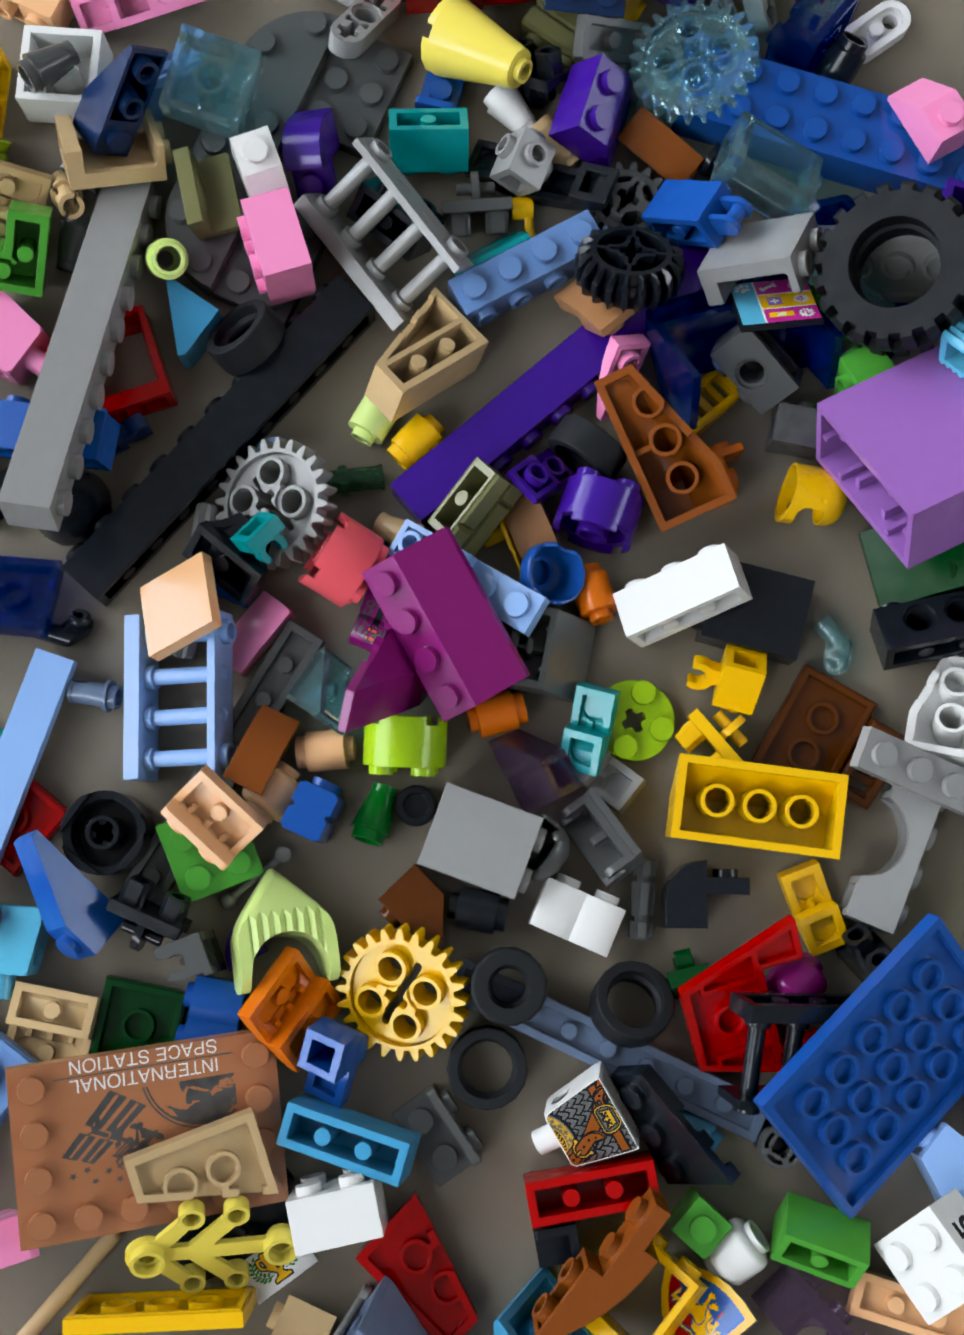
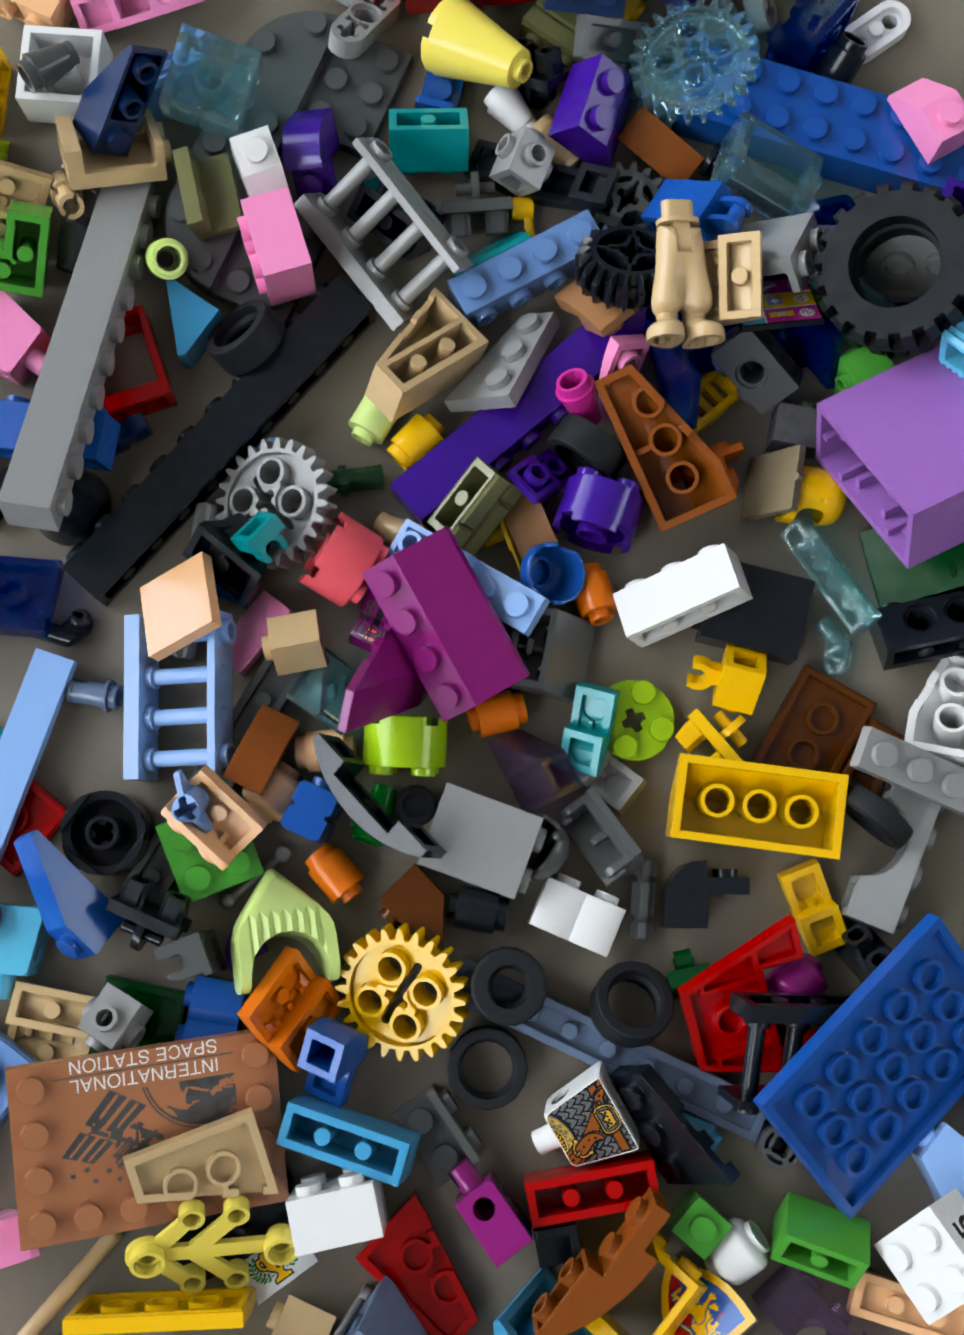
(114, 1020): none -> light grey brick
(191, 803): none -> medium blue piece
(294, 642): none -> tan brick
(335, 873): none -> orange brick
(339, 770): none -> slope
(498, 1228): none -> magenta torso
(508, 366): none -> light grey wing
(578, 394): none -> dark pink cone
(681, 282): none -> tan piece
(735, 277): none -> tan slope
(774, 483): none -> dark tan piece
(830, 575): none -> clear light blue piece
(877, 817): none -> black tyre

